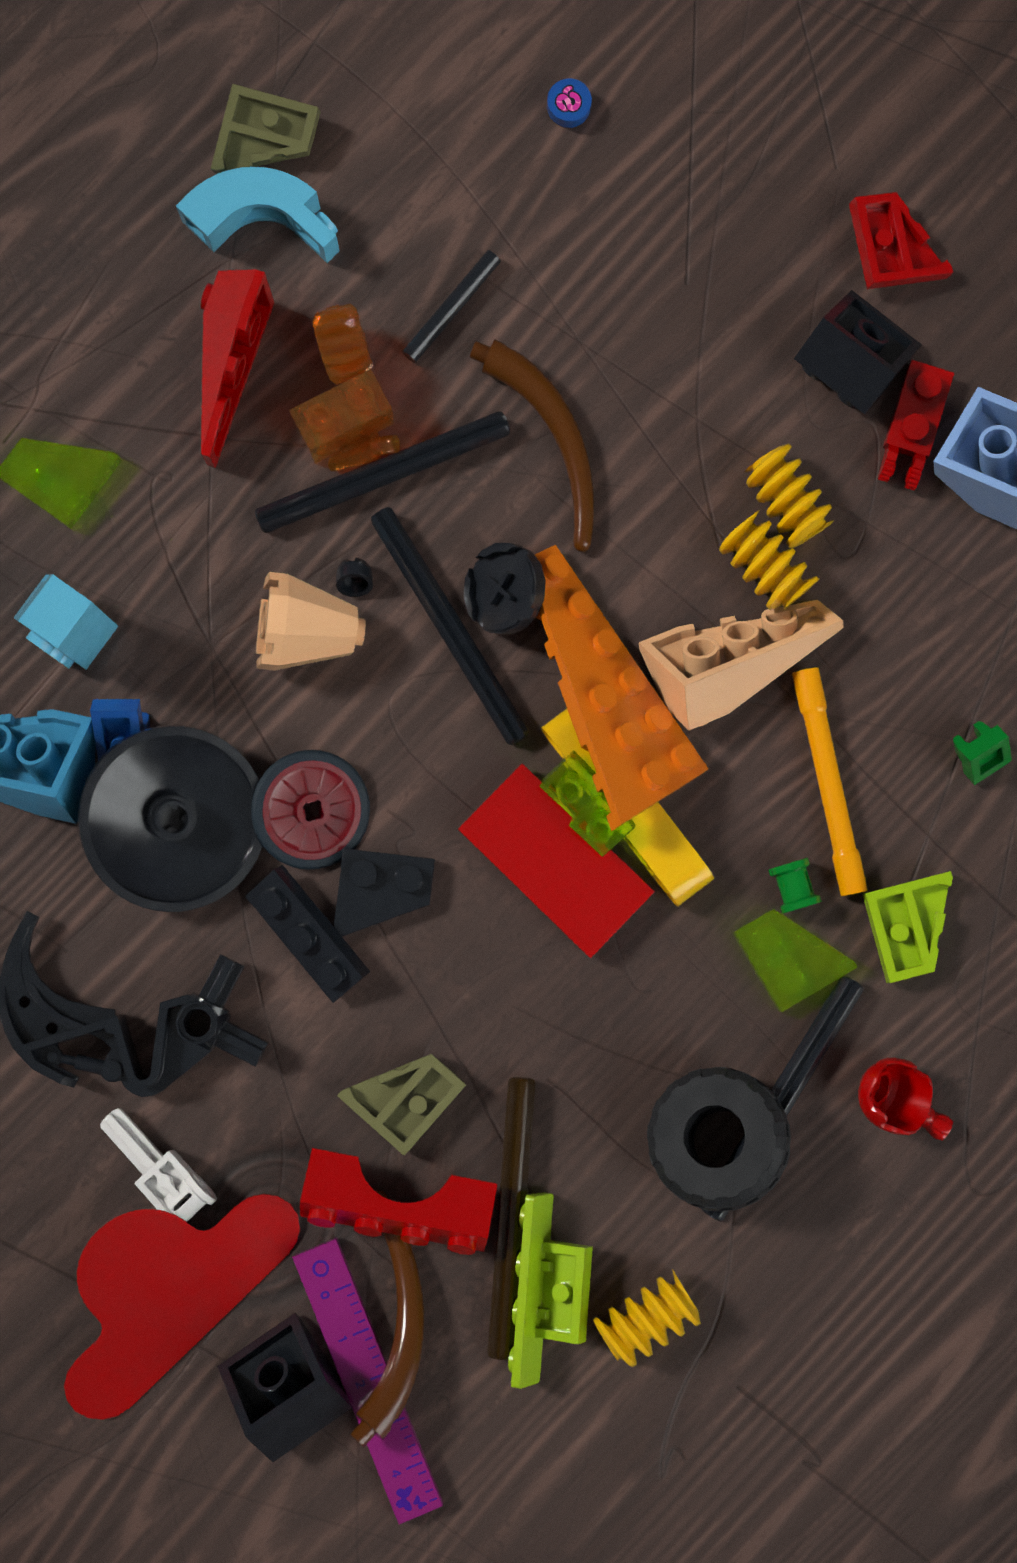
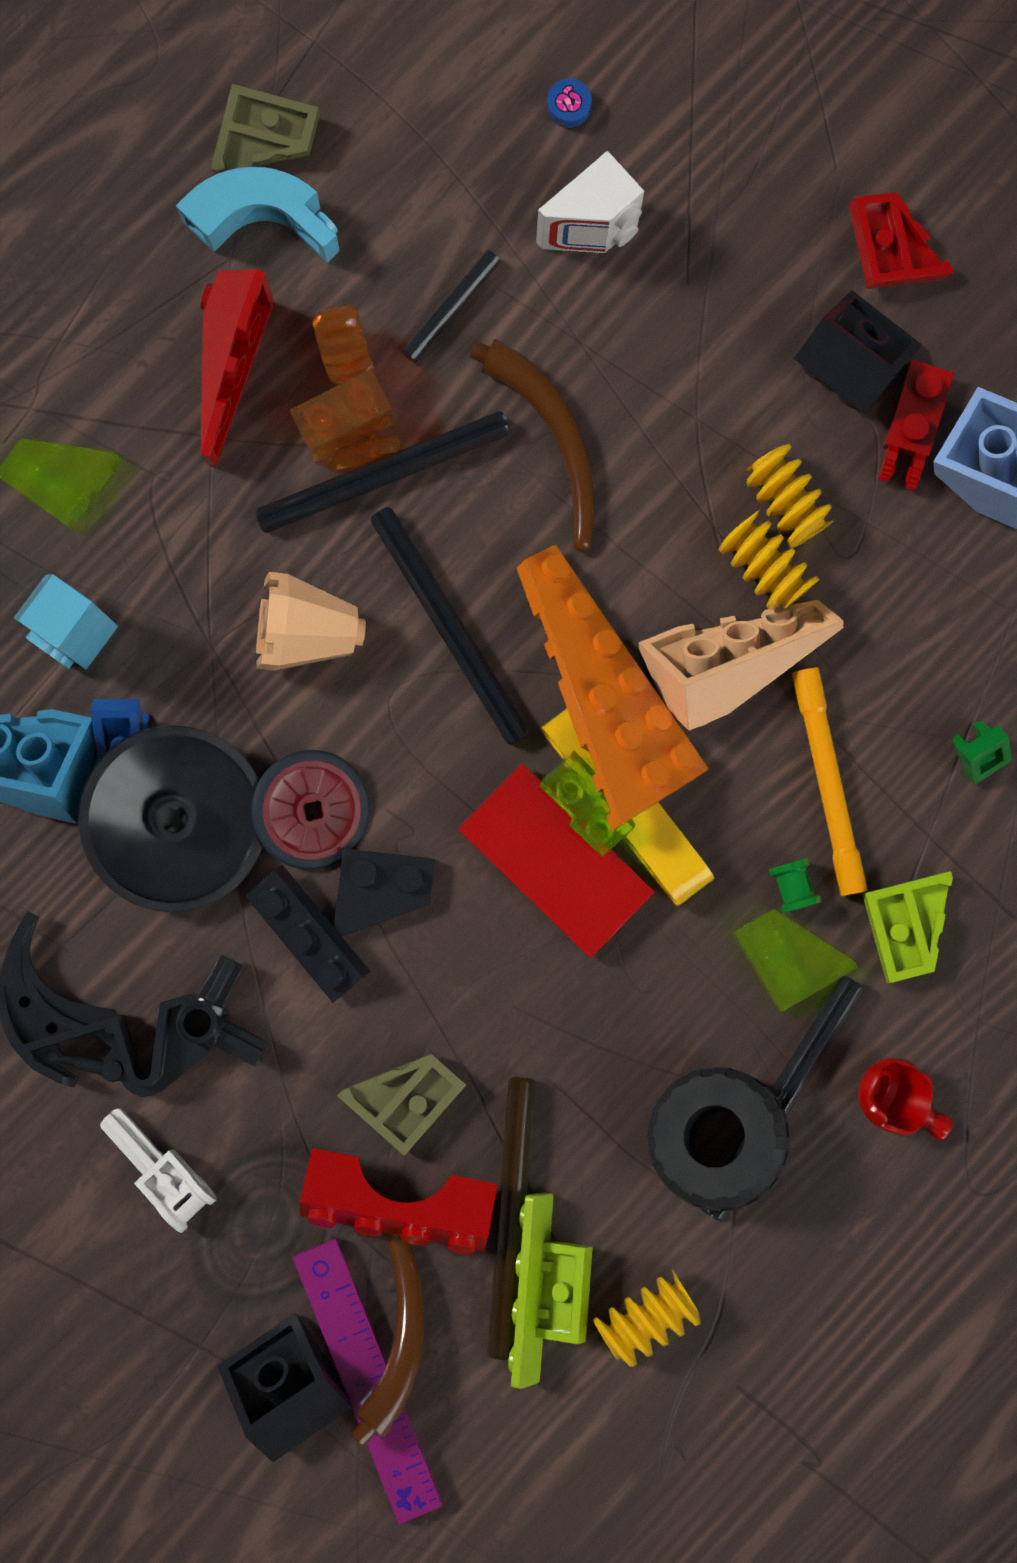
(163, 1289): red sticker -> none
(354, 587): black hinge -> none
(504, 588): black tile -> none
(592, 210): none -> white slope

